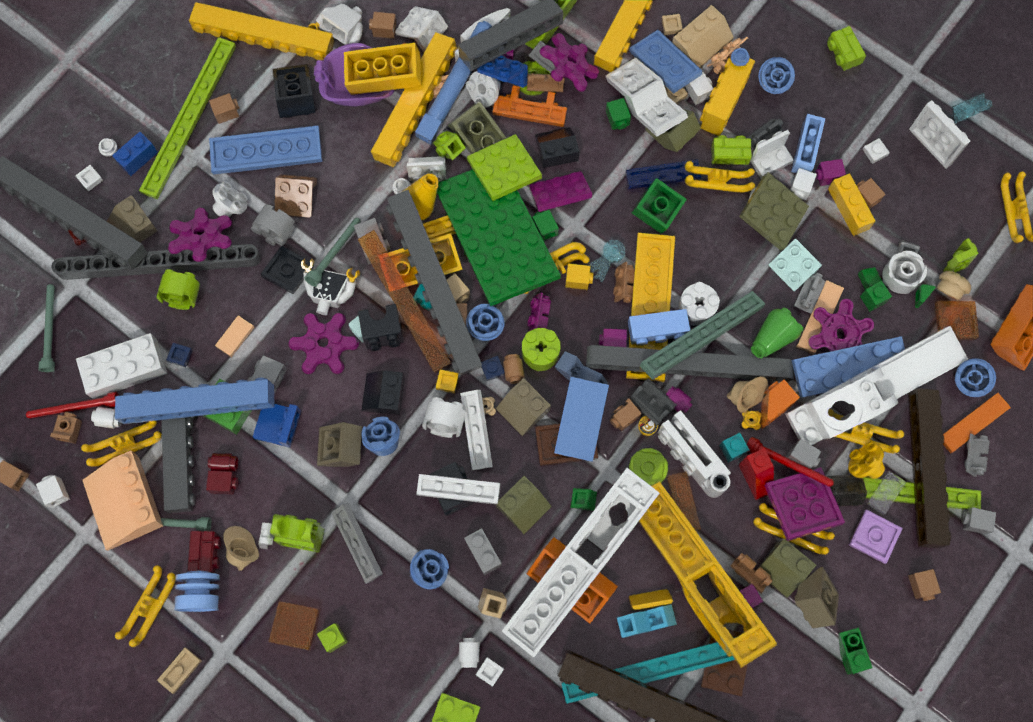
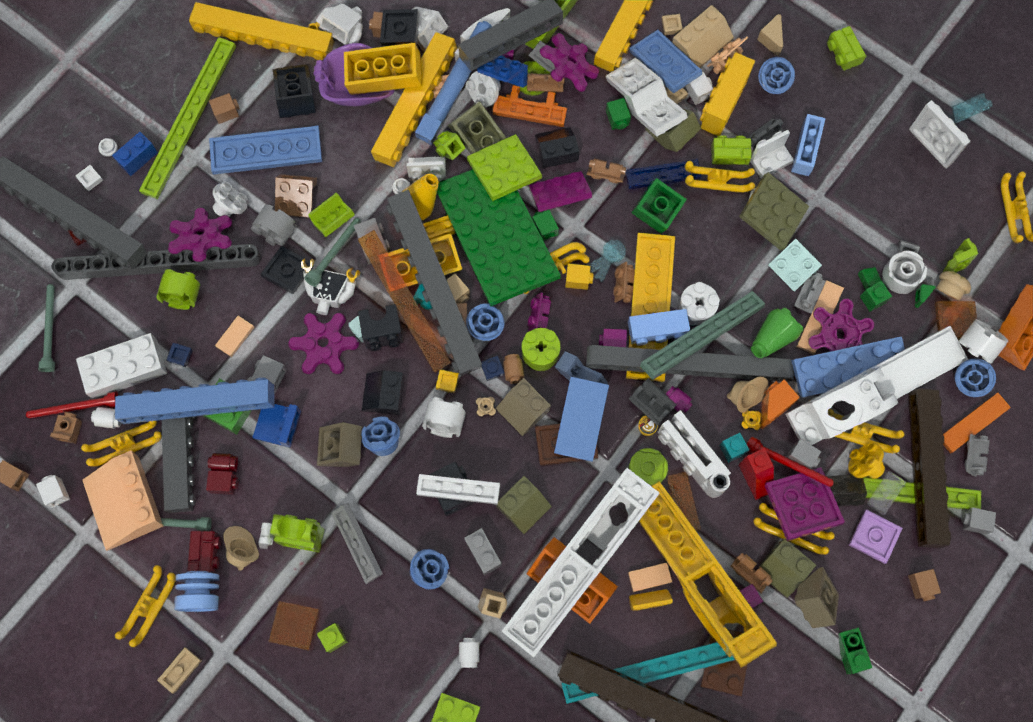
(132, 220): dark tan slope -> none
(330, 215): none -> lime bracket
(399, 27): none -> black plate
(476, 430): white plate -> none
(489, 671): white plate -> none
(583, 499): green slope -> none
(598, 170): none -> medium nougat hinge
(625, 415): medium nougat brick -> none
(646, 621): medium azure brick -> none
(650, 577): none -> light nougat tile
(740, 57): medium blue plate -> none
(771, 35): none -> tan slope
(803, 183): white brick -> none
(829, 171): magenta brick -> none
(851, 204): yellow brick -> none
(870, 192): medium nougat brick -> none
(875, 151): white plate -> none
(983, 341): none -> white brick

